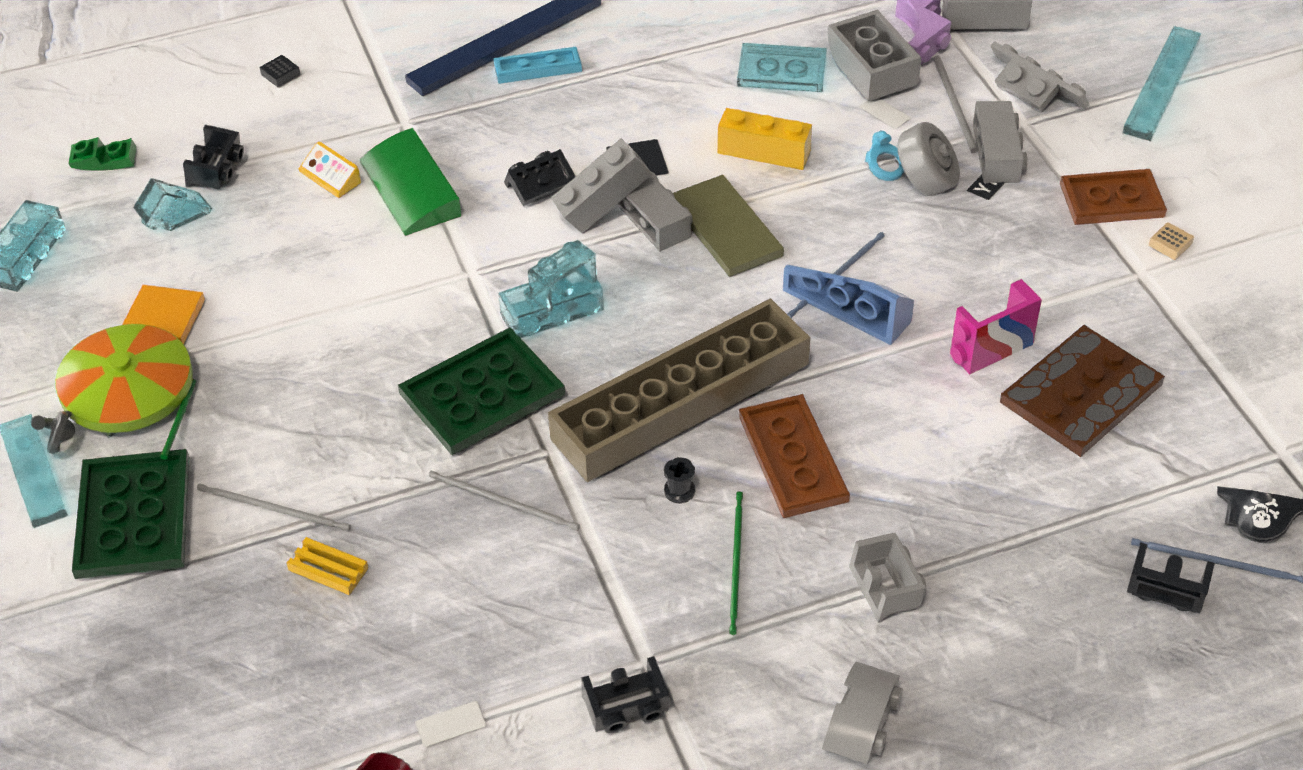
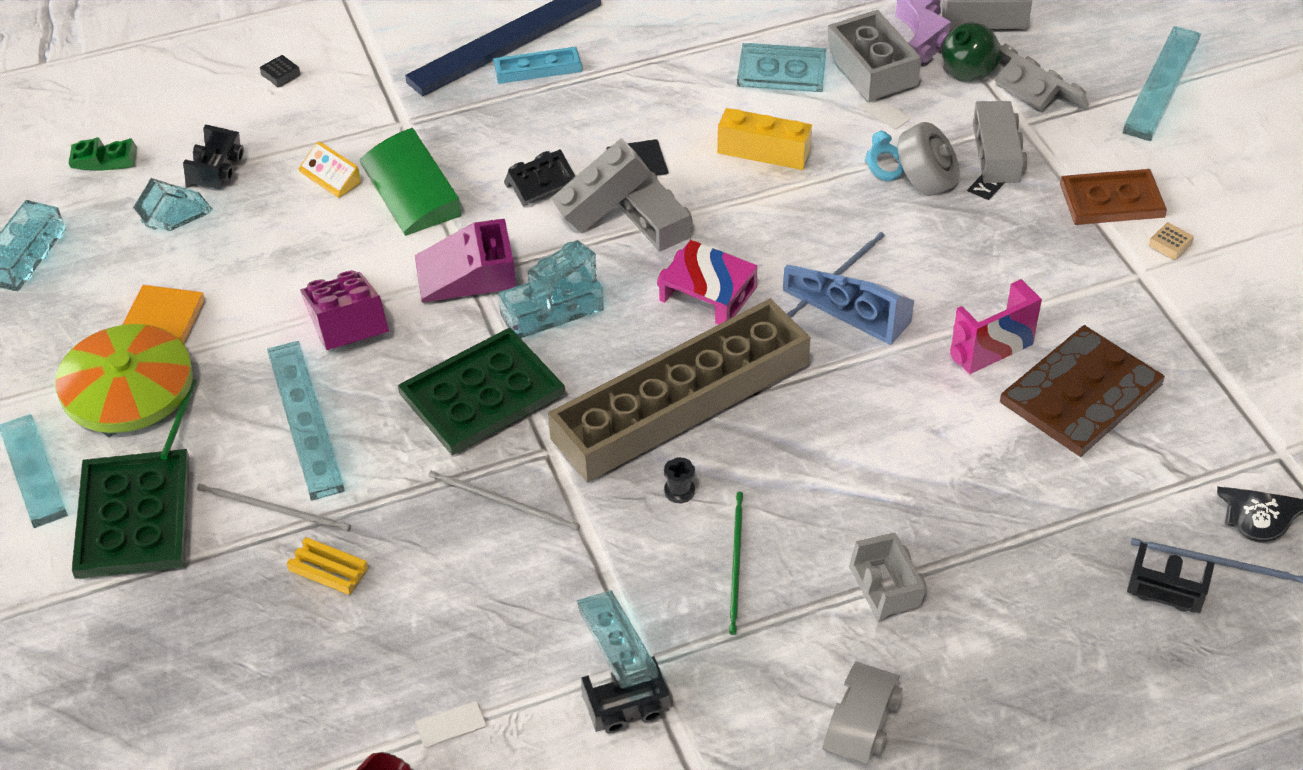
(60, 427): dark grey piece -> none
(305, 421): none -> clear light blue tile
(344, 309): none -> magenta slope
(467, 263): none -> magenta slope
(617, 639): none -> clear light blue tile
(710, 277): none -> panel
(728, 226): olive tile -> none
(793, 456): dark orange tile -> none
(955, 103): light grey axle -> none
(971, 51): none -> dark green cylinder

